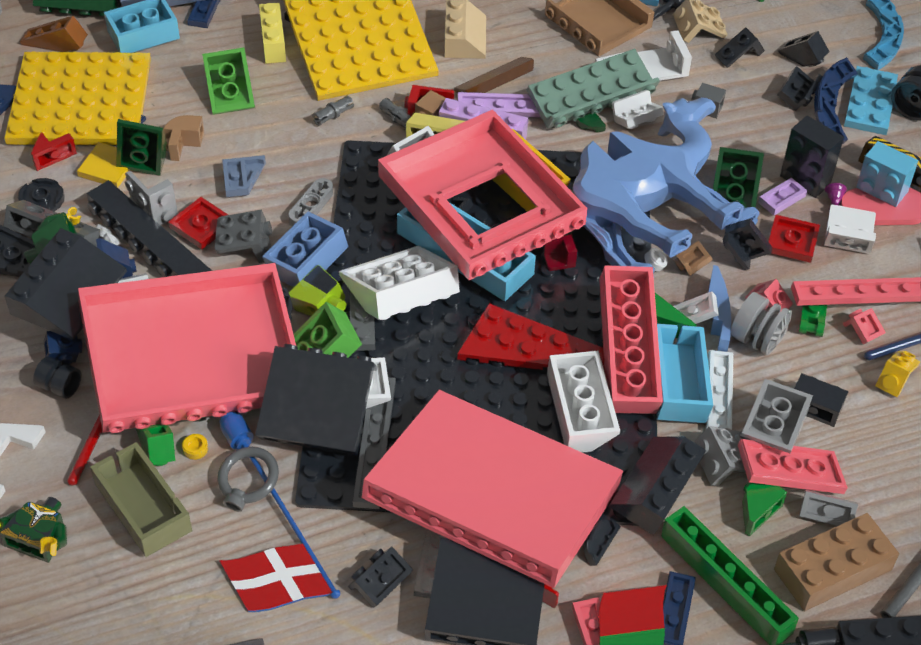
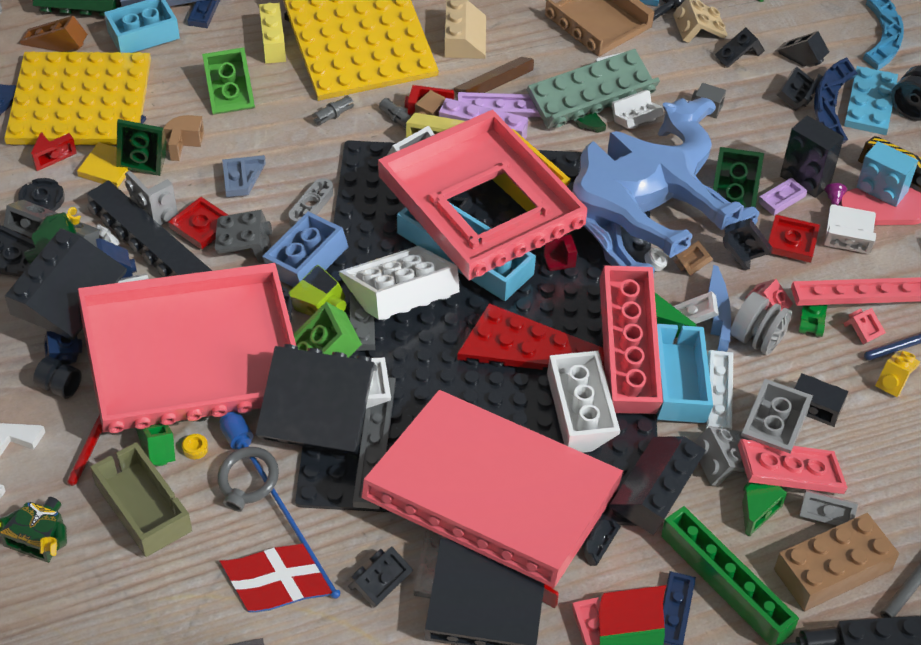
(669, 61): white bracket -> none

